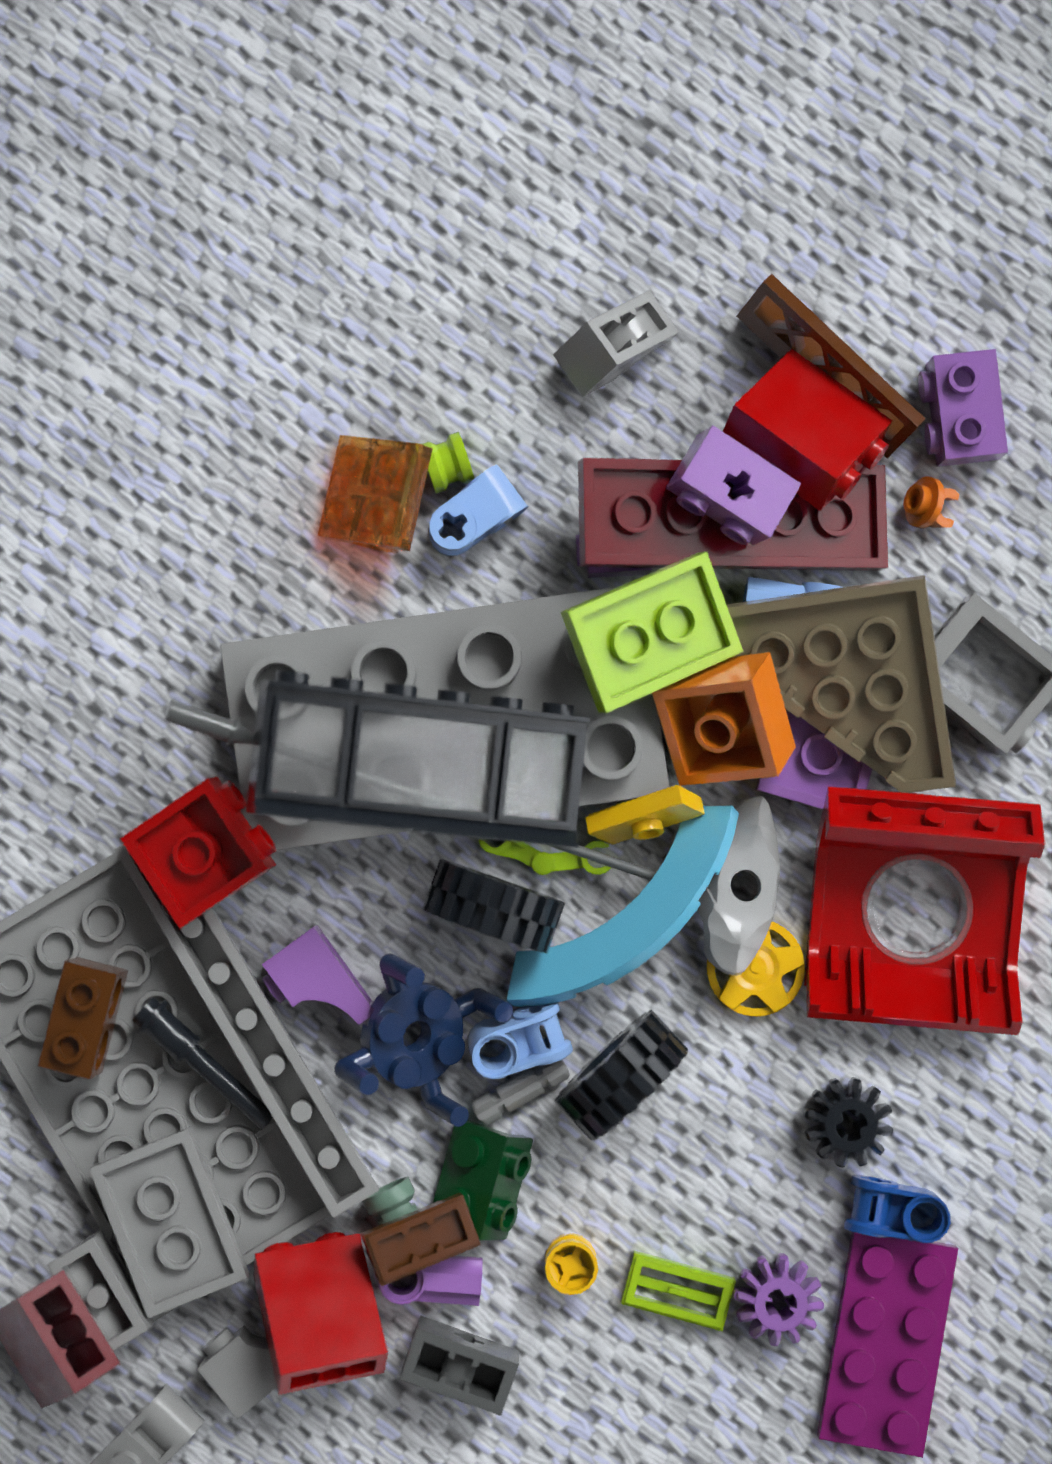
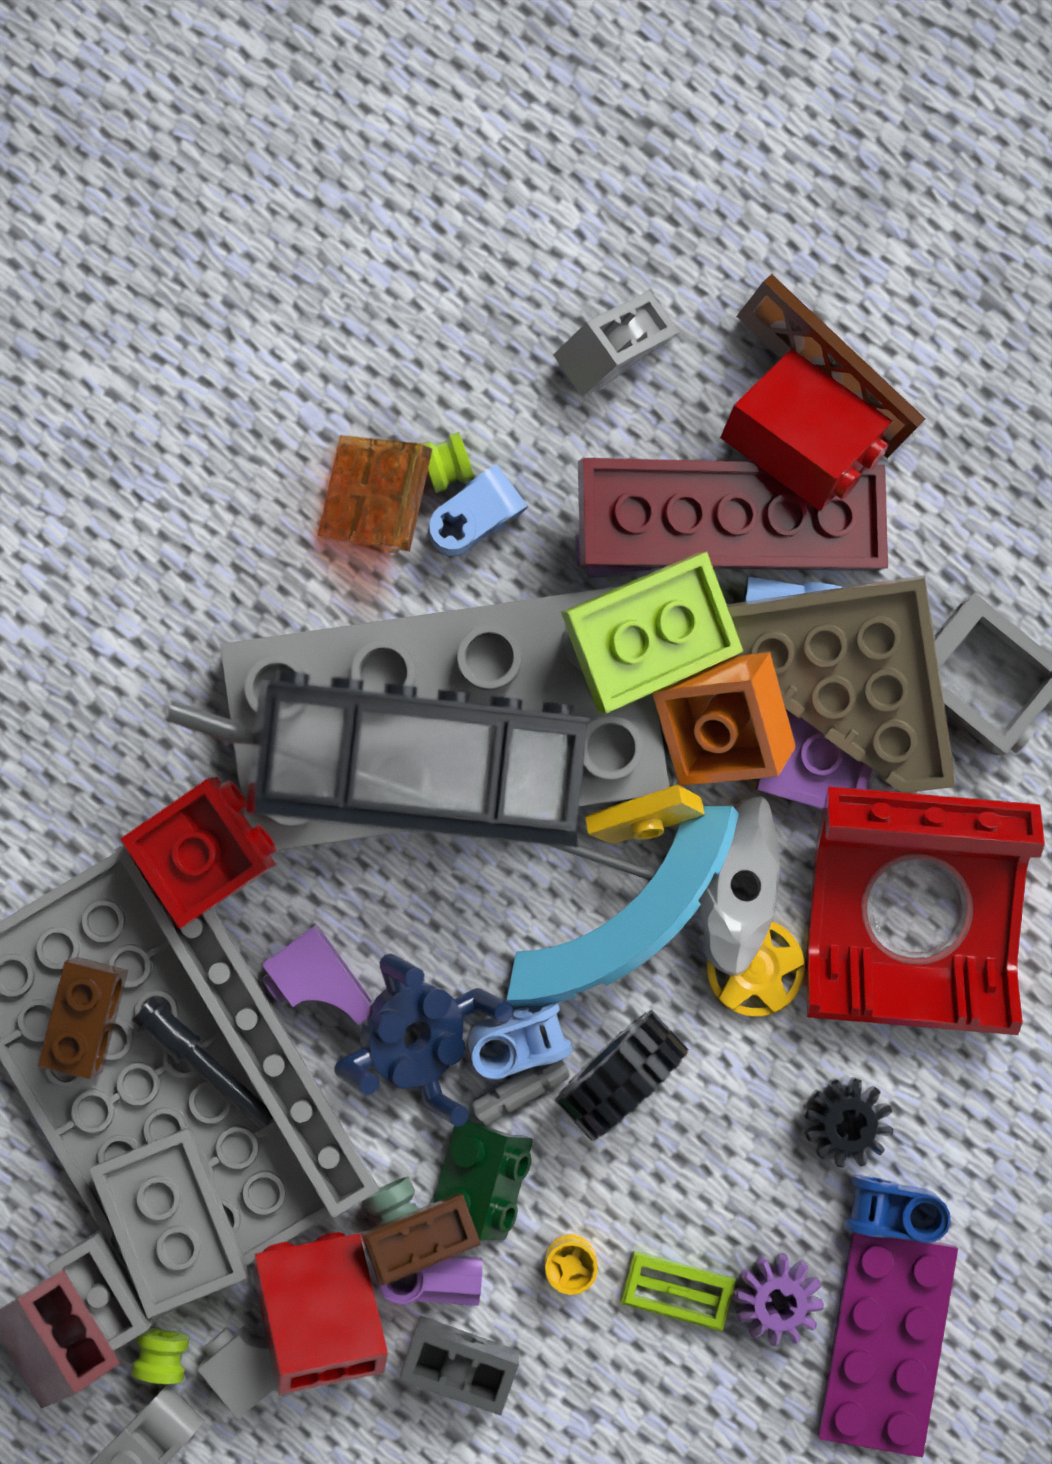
(160, 1356): none -> lime wheel
(493, 906): black bush -> none
(544, 862): lime piece -> none
(759, 487): medium lavender brick -> none
(925, 502): orange plate -> none
(964, 408): medium lavender brick -> none

